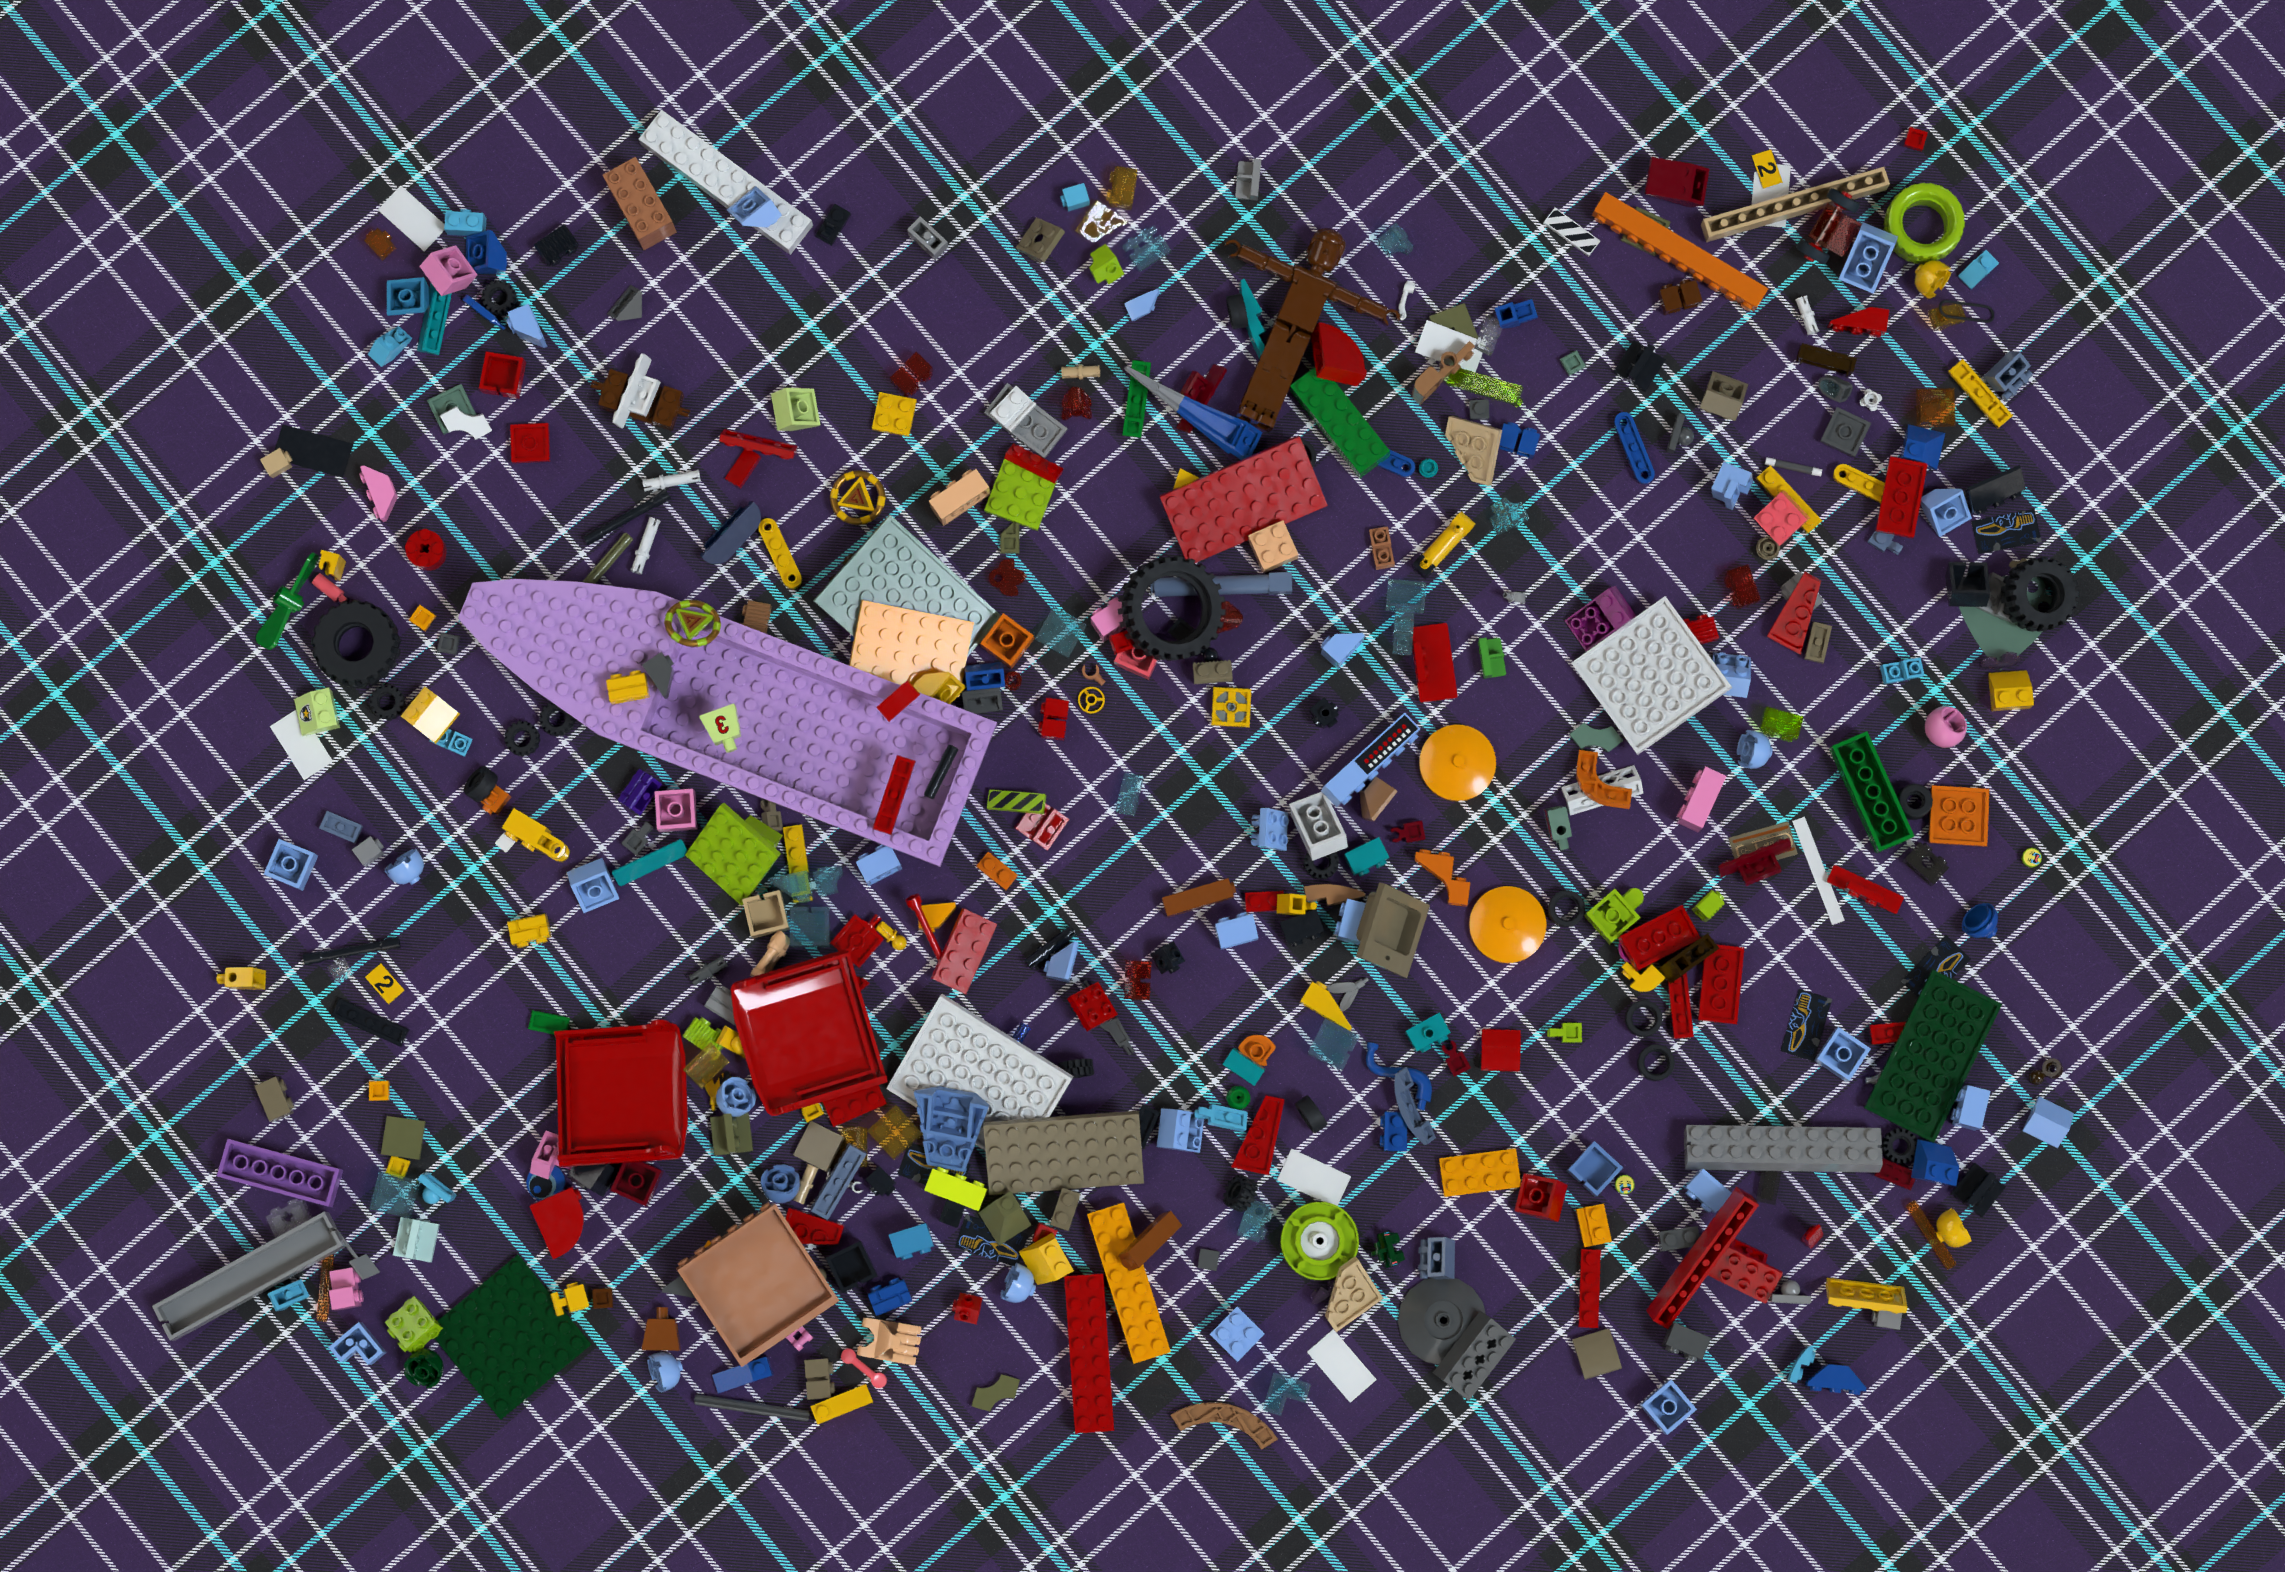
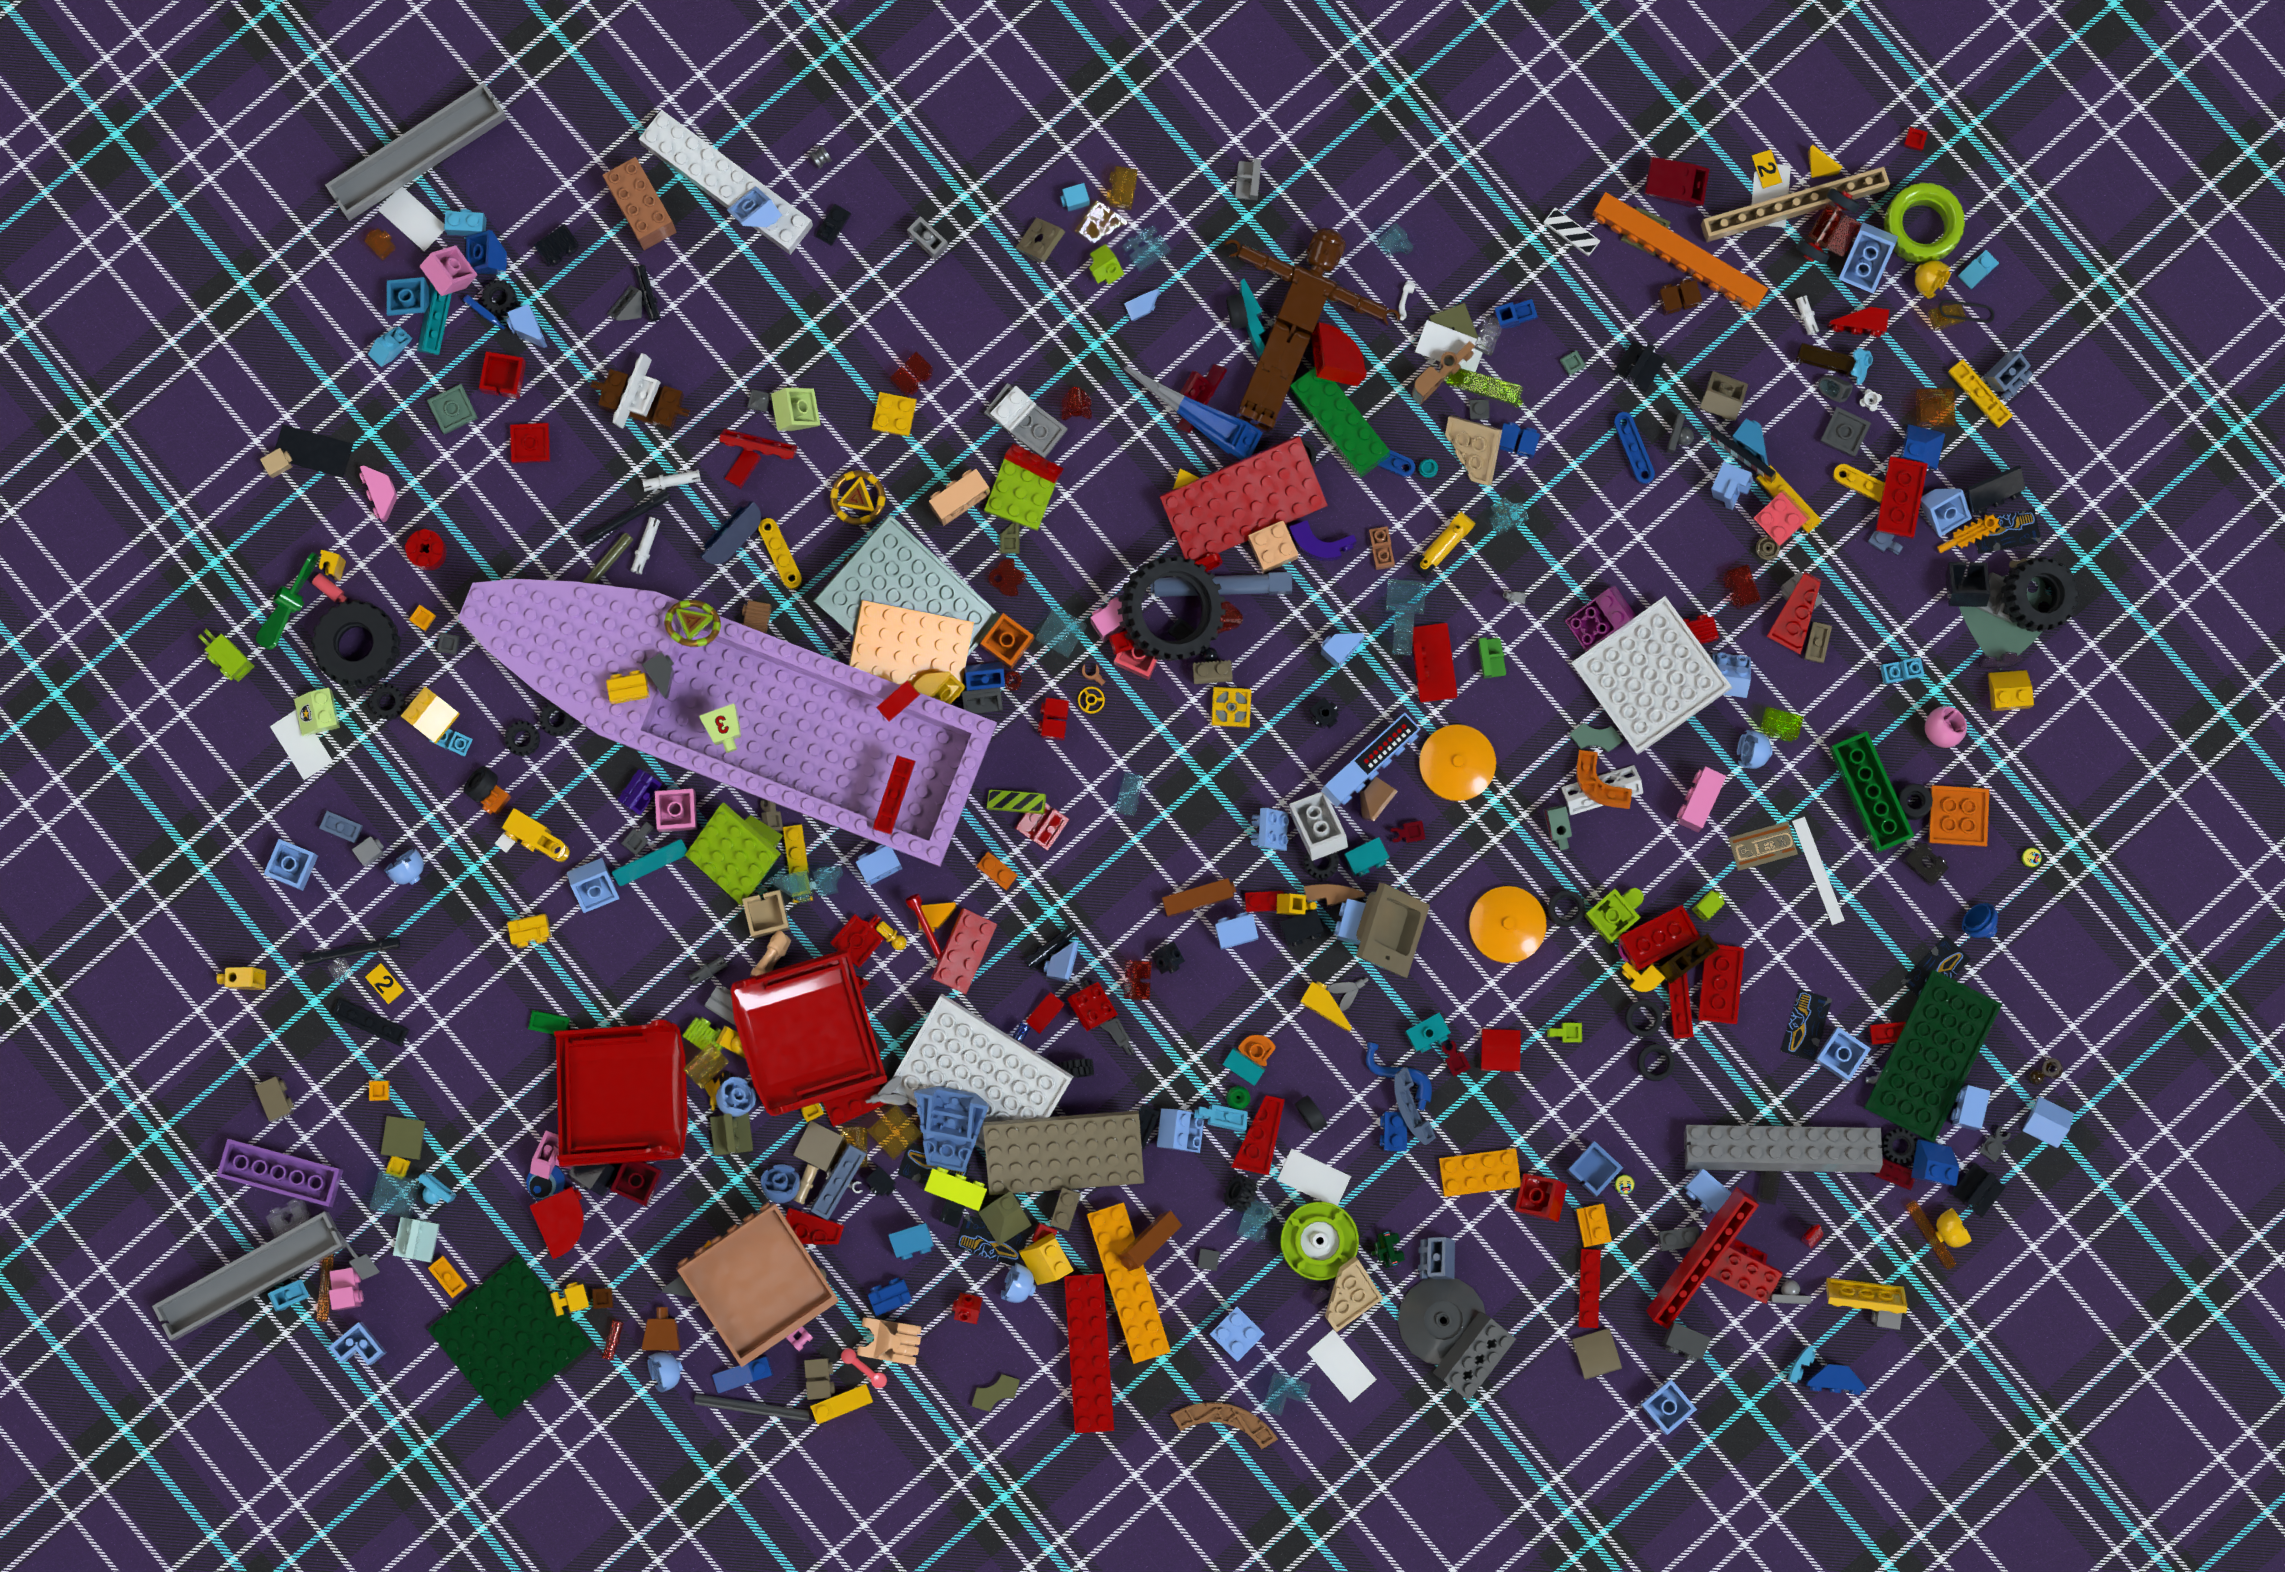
(227, 655): none -> lime brick
(413, 1325): lime brick -> none
(416, 151): none -> light grey piece
(424, 1368): dark green cylinder -> none
(448, 1276): none -> light orange plate
(473, 424): white tile -> none
(612, 1340): none -> clear red pin
(650, 301): none -> black pin
(759, 401): none -> dark grey tile
(809, 929): clear light blue piece -> none
(820, 157): none -> flat silver wheel
(851, 1267): black piece -> none
(885, 1094): none -> light grey piece
(941, 771): black axle -> none
(1045, 1012): none -> red slope
(1080, 371): tan pin -> none
(1136, 402): green slope -> none
(1210, 561): none -> red plate
(1317, 549): none -> dark purple arch
(1333, 1044): clear light blue piece -> none
(1441, 867): orange arch -> none
(1743, 455): none -> black tile
(1751, 439): none -> dark azure slope
(1756, 864): dark red bracket -> none
(1793, 466): dark grey bar -> none
(1822, 164): none -> yellow slope
(1860, 887): red bracket -> none
(1863, 361): none -> medium azure plate
(1969, 534): none -> light orange piece
(1993, 1147): none -> dark grey plate

